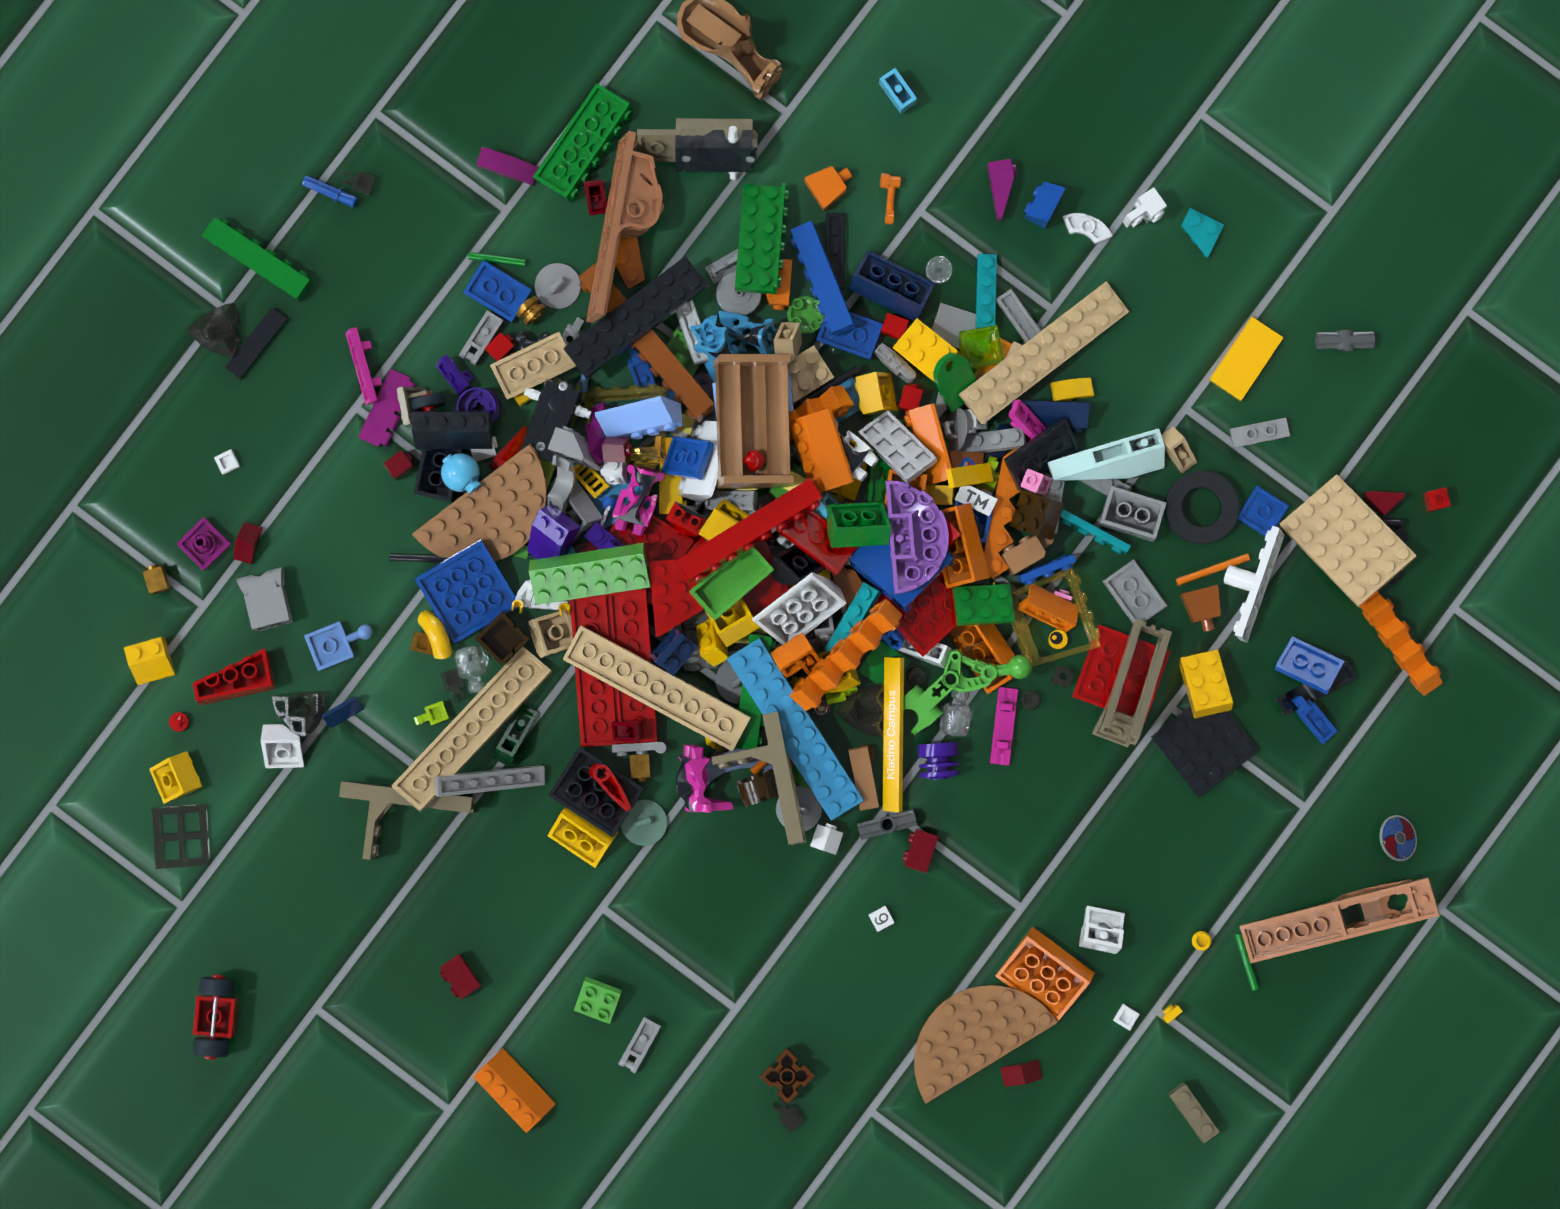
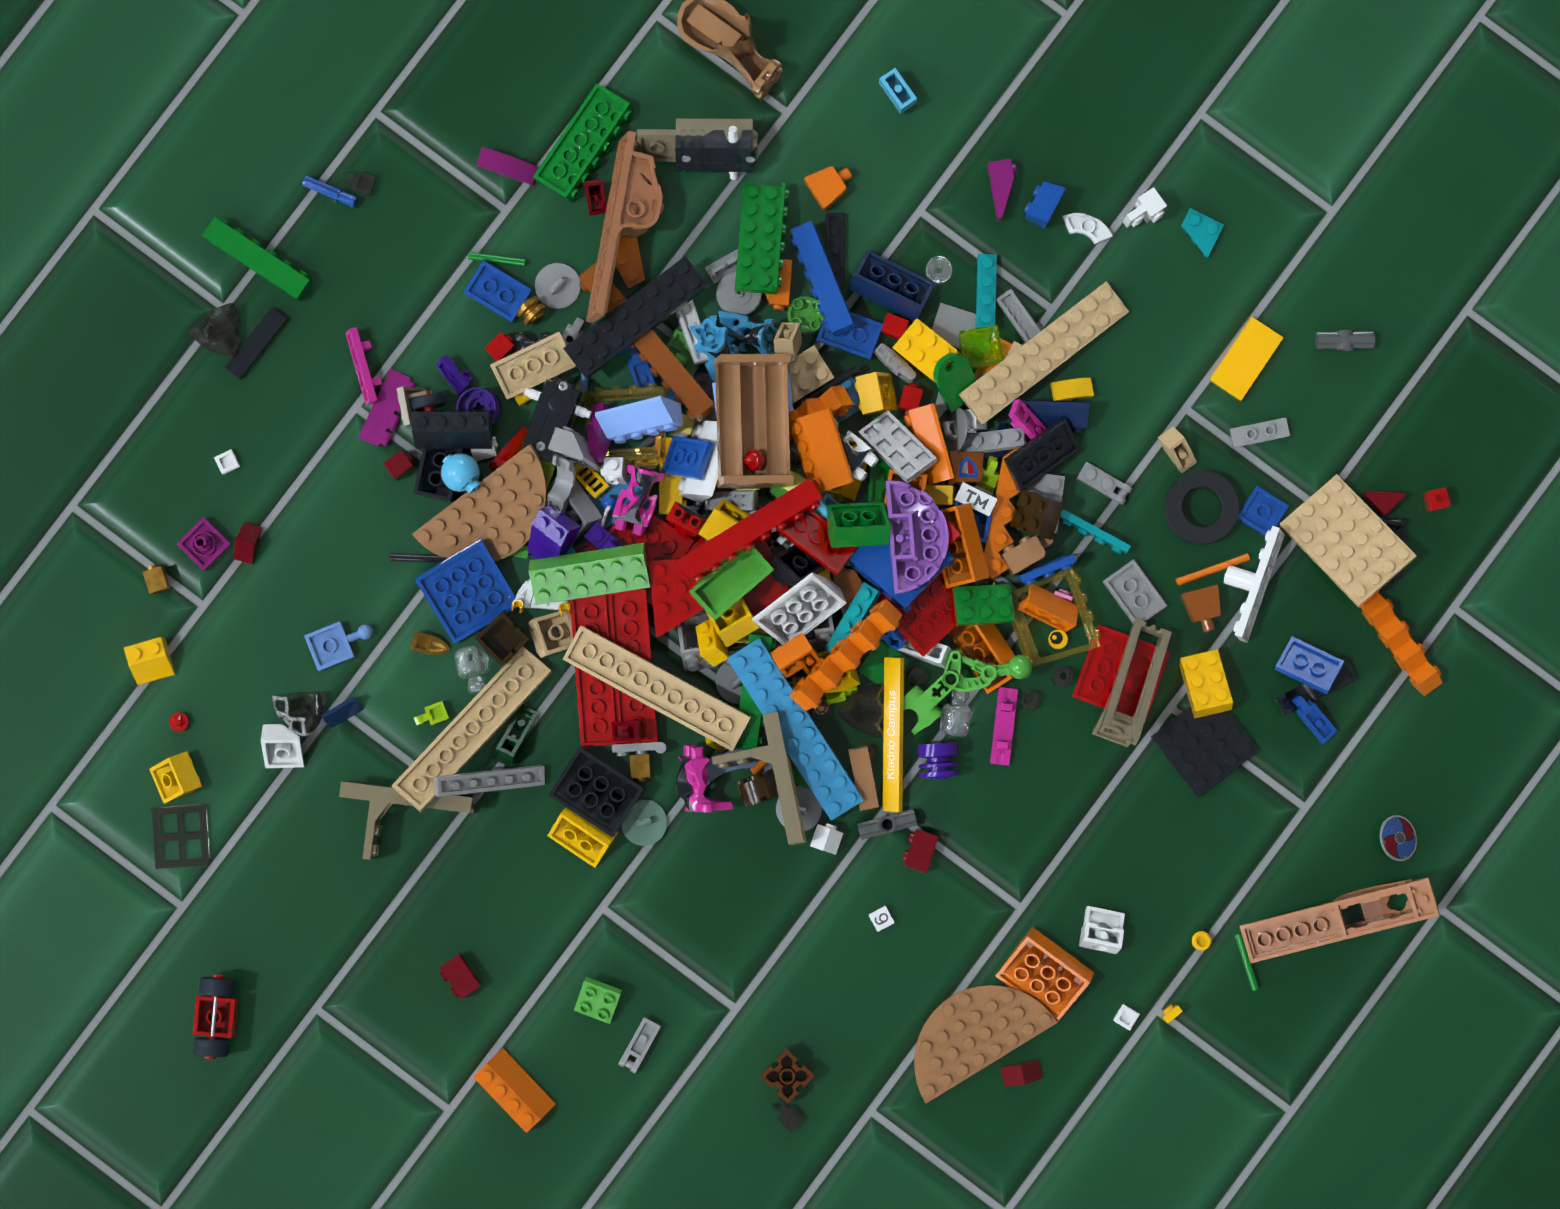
(236, 680): red wedge -> none
(266, 599): light grey piece -> none
(436, 634): yellow cylinder -> none
(452, 682): clear smoke plate -> none
(481, 337): light grey plate -> none
(610, 785): red piece -> none
(616, 449): brick -> none
(673, 651): dark blue bracket -> none
(890, 183): orange brick -> none
(969, 475): yellow tile -> none
(1036, 482): bright pink bracket -> none
(1113, 460): light aqua wedge -> none
(1132, 514): light grey slope -> none
(1193, 1112): dark tan brick -> none

